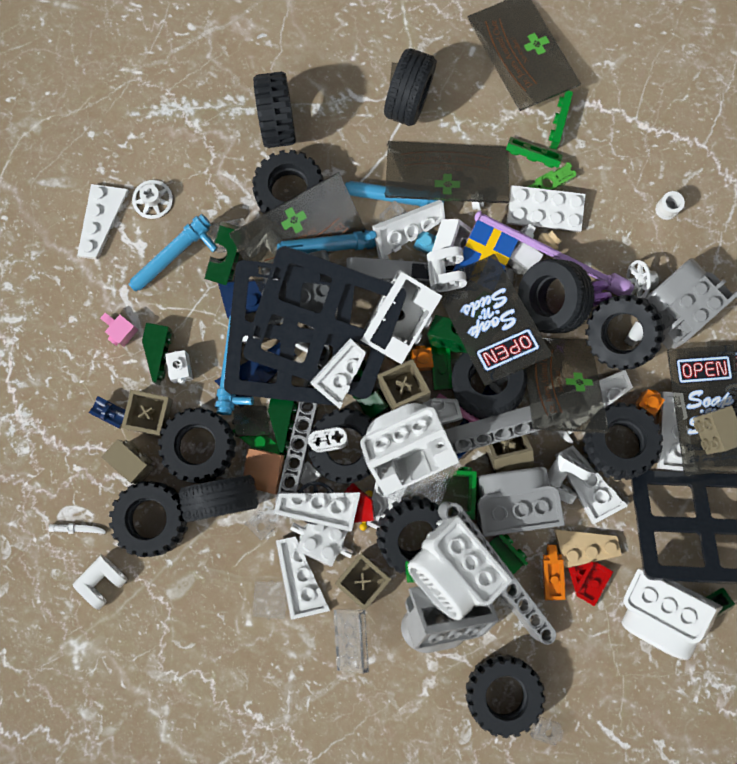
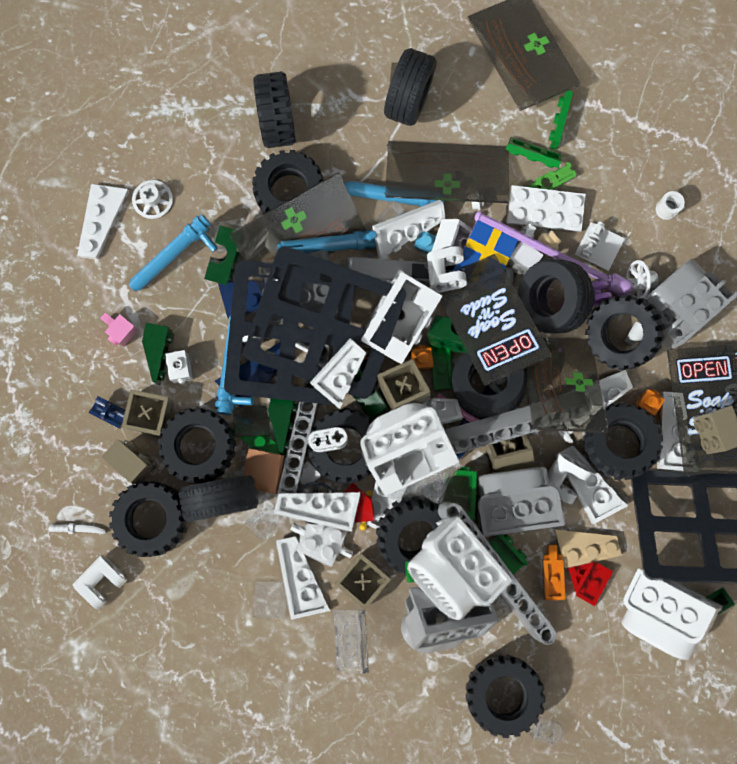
(599, 245): none -> white hinge

